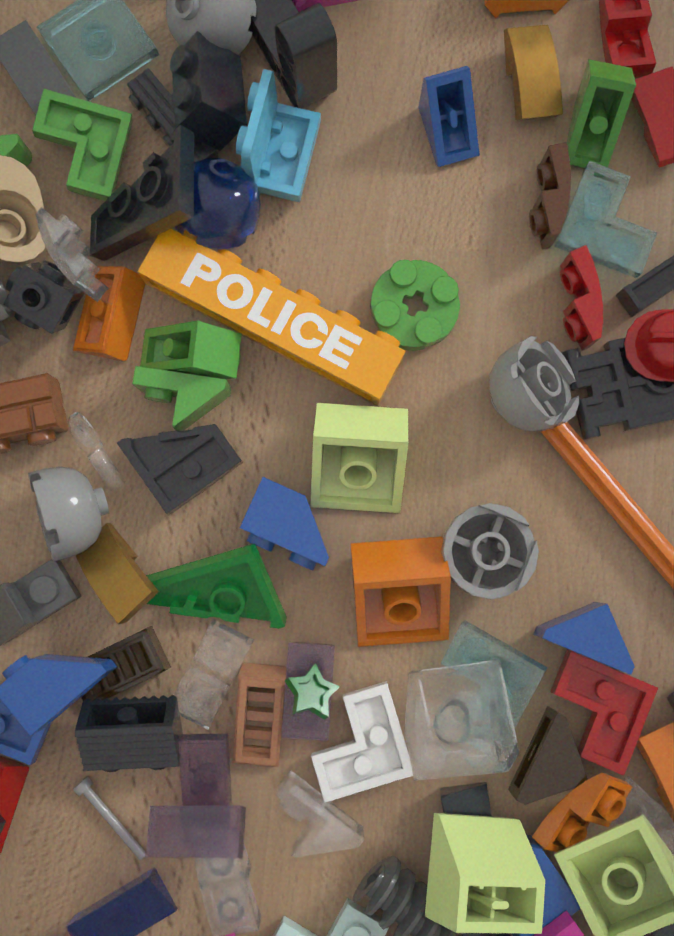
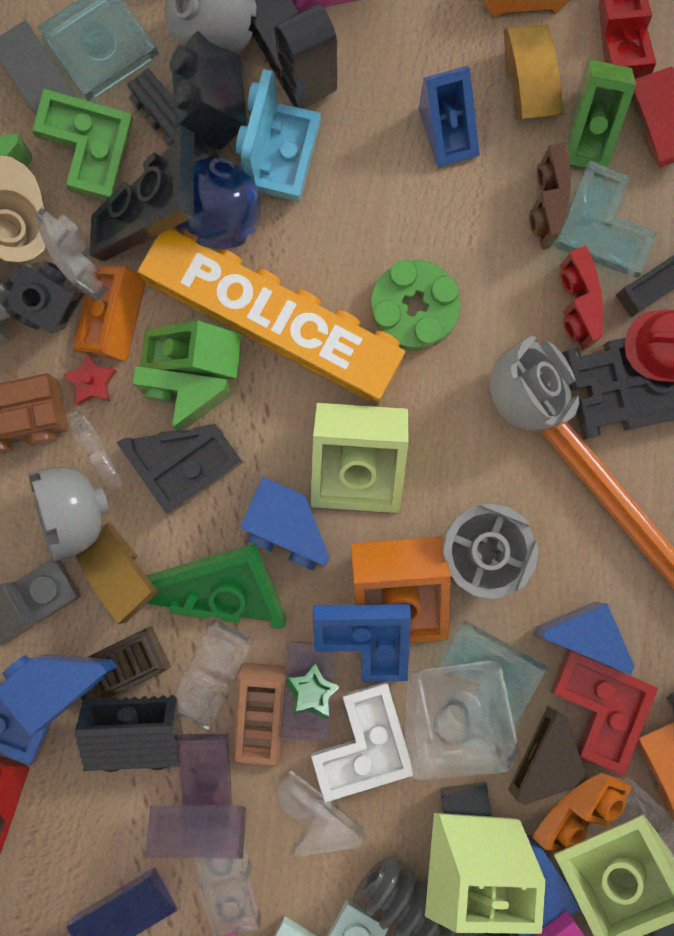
(84, 788): light grey piece -> none
(90, 381): none -> red piece
(374, 630): none -> blue plate

